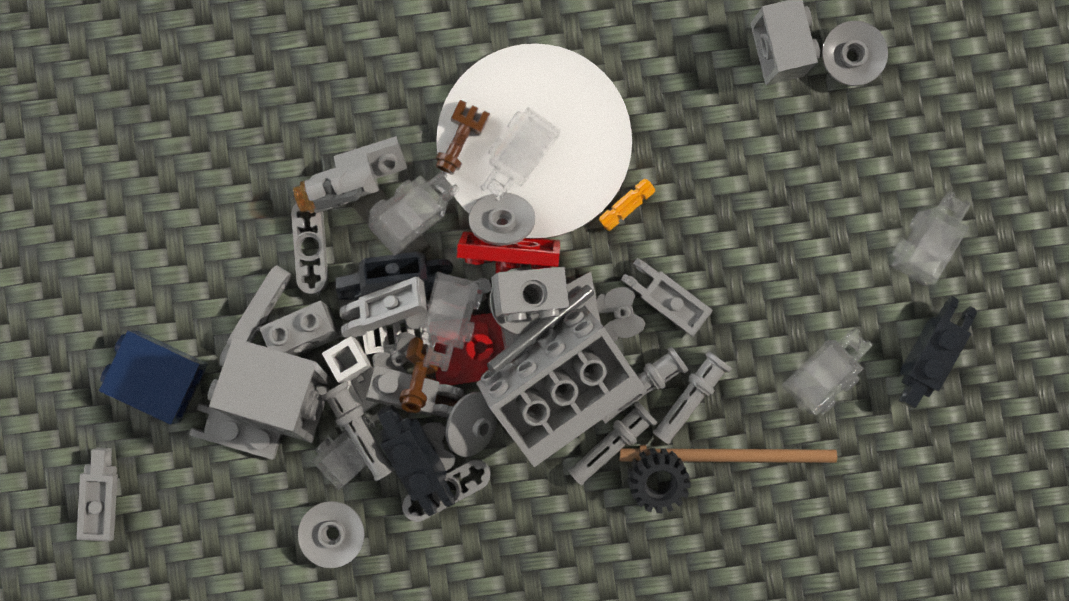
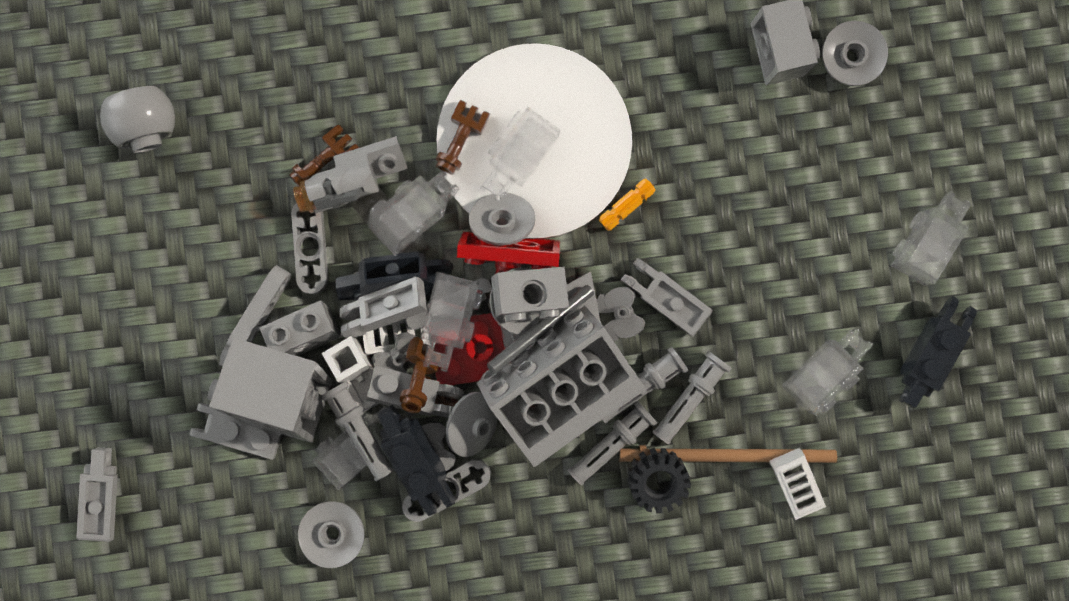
(137, 118): none -> light grey wheel
(152, 376): dark blue brick -> none
(334, 148): none -> reddish brown hinge
(788, 462): none -> white slope

